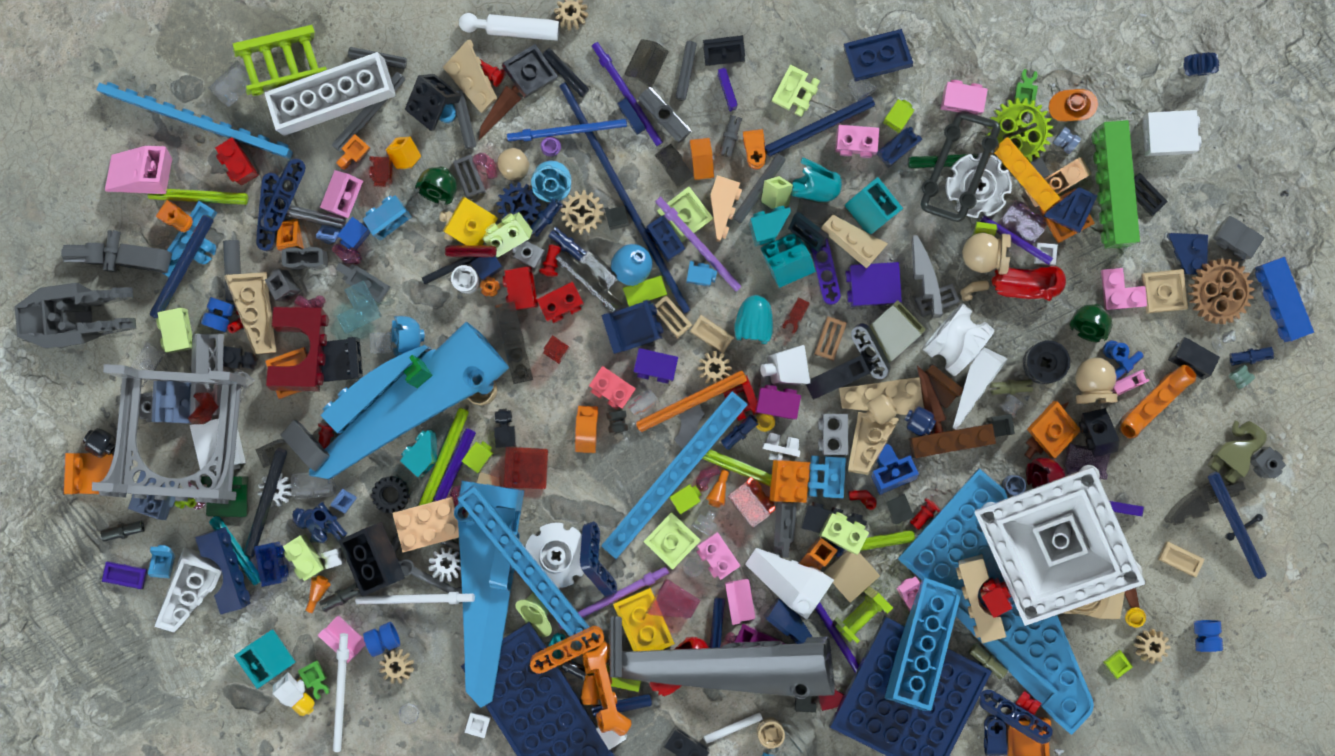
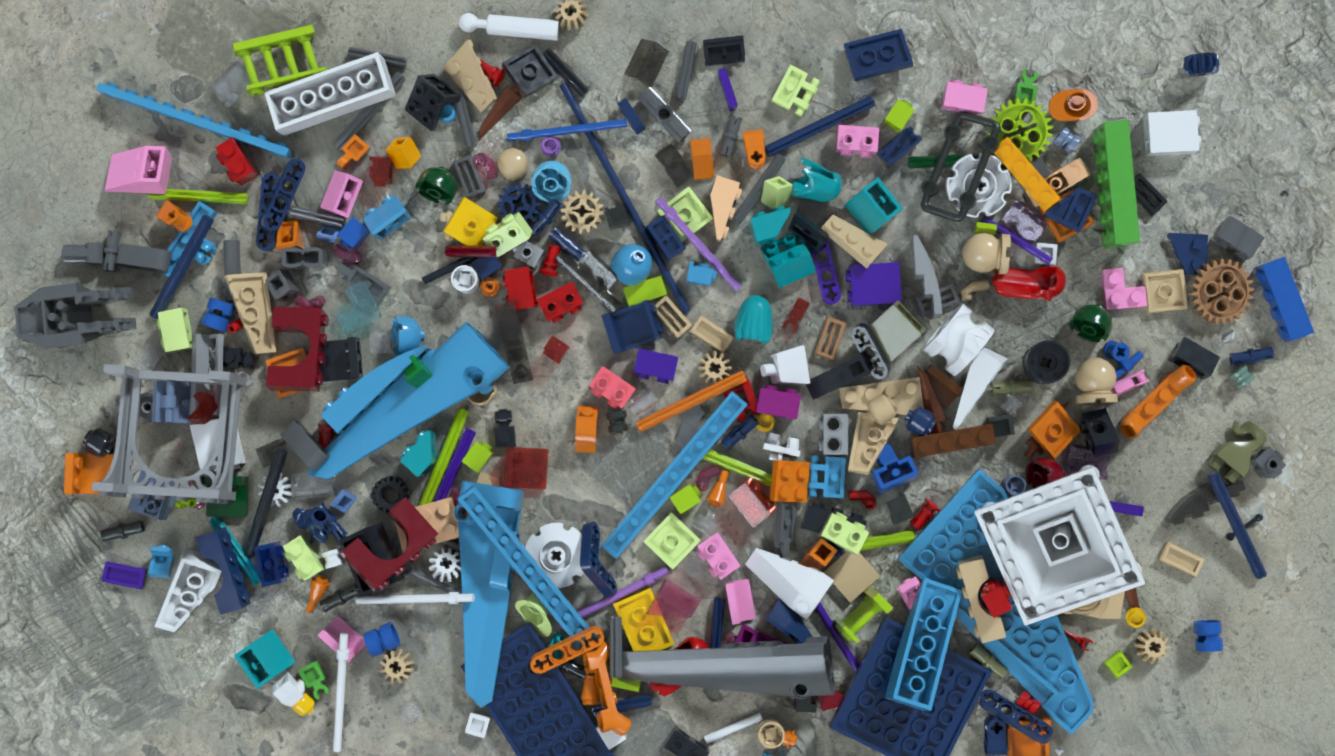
(377, 571): none -> dark red arch
(606, 61): dark purple bar -> none
(790, 739): none -> orange plate
(1081, 641): none -> red hand

